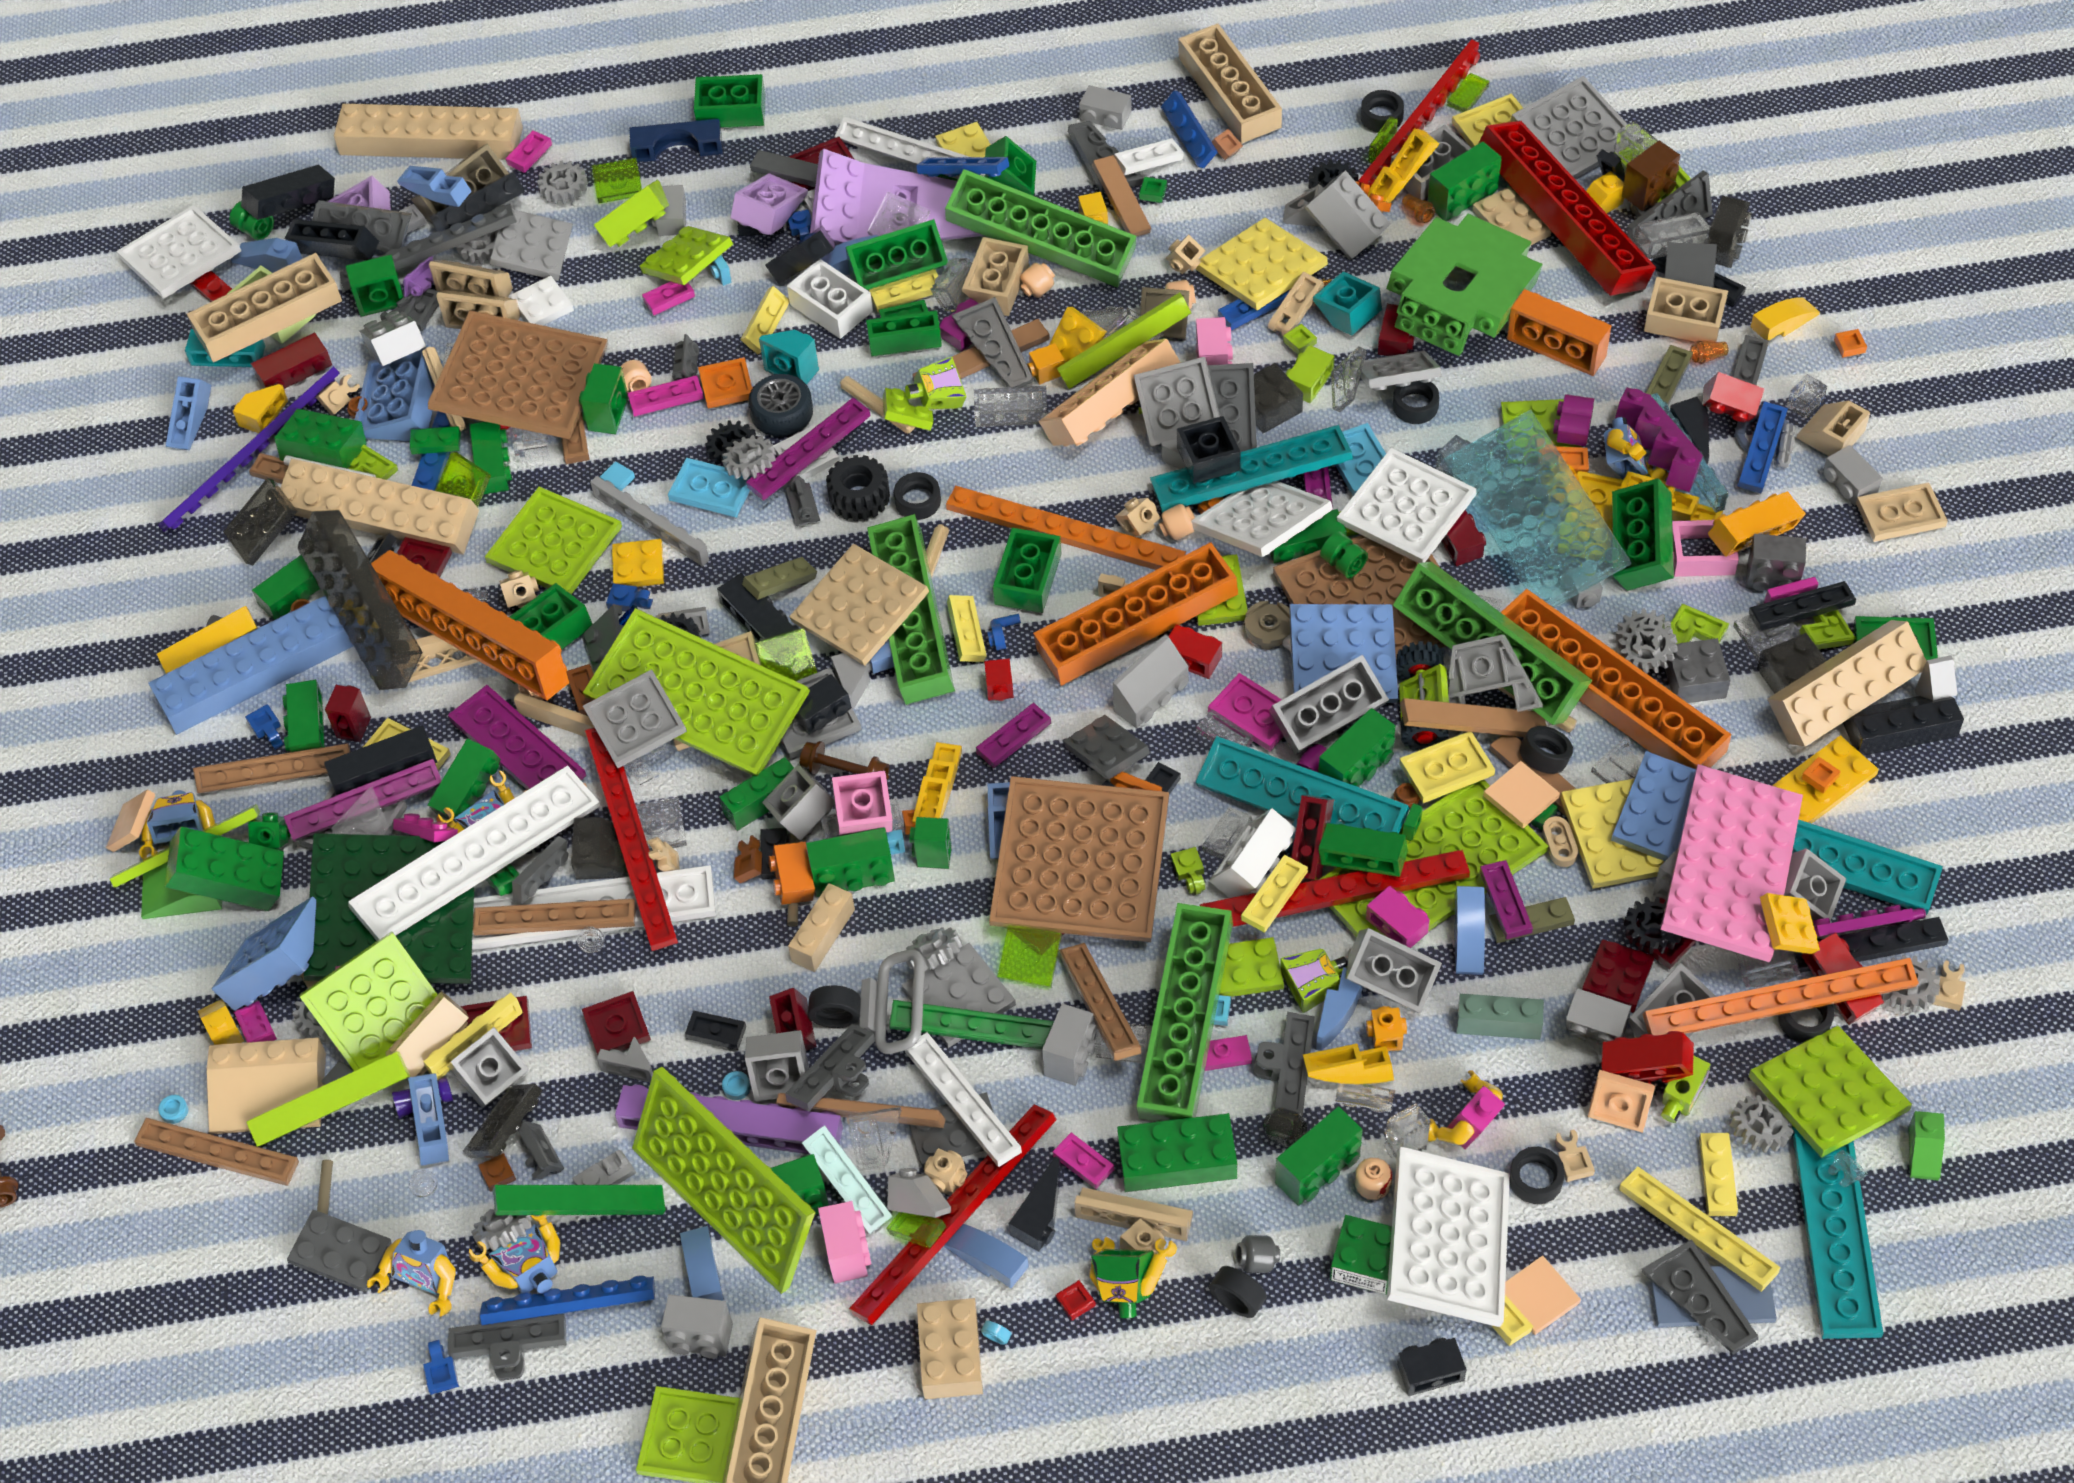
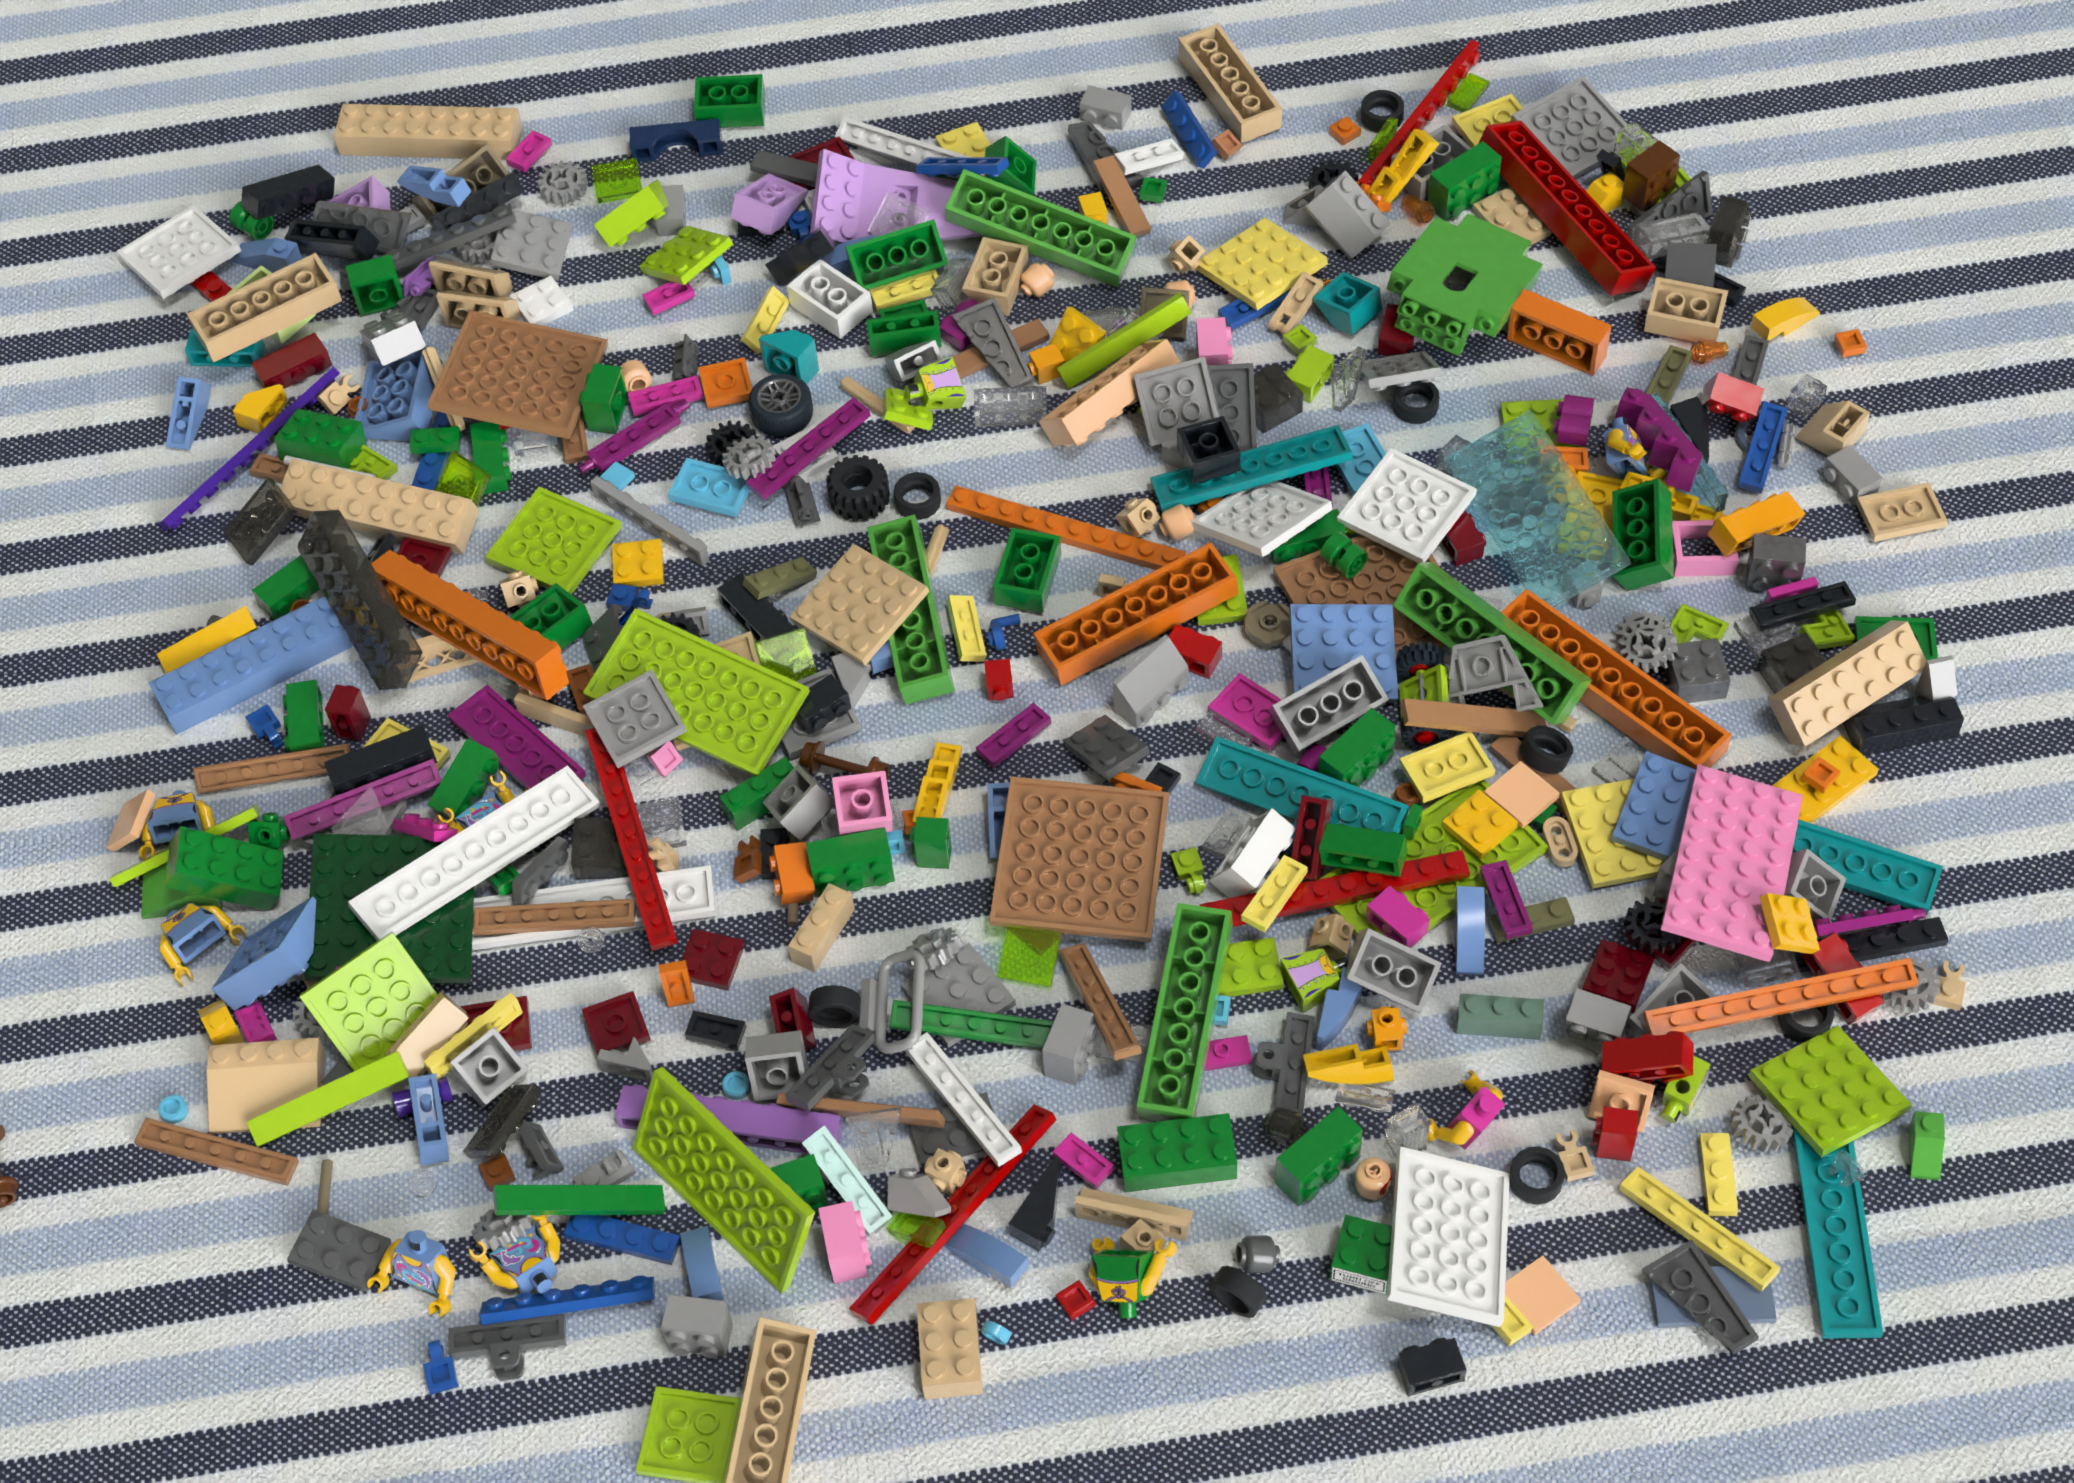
(192, 931): none -> torso
(623, 1237): none -> blue plate
(634, 437): none -> magenta plate
(664, 758): none -> bright pink plate
(676, 983): none -> orange plate
(712, 958): none -> dark red plate
(907, 361): none -> light grey slope
(1332, 935): none -> tan brick
(1345, 130): none -> orange plate
(1480, 824): none -> yellow plate
(1615, 1133): none -> red brick

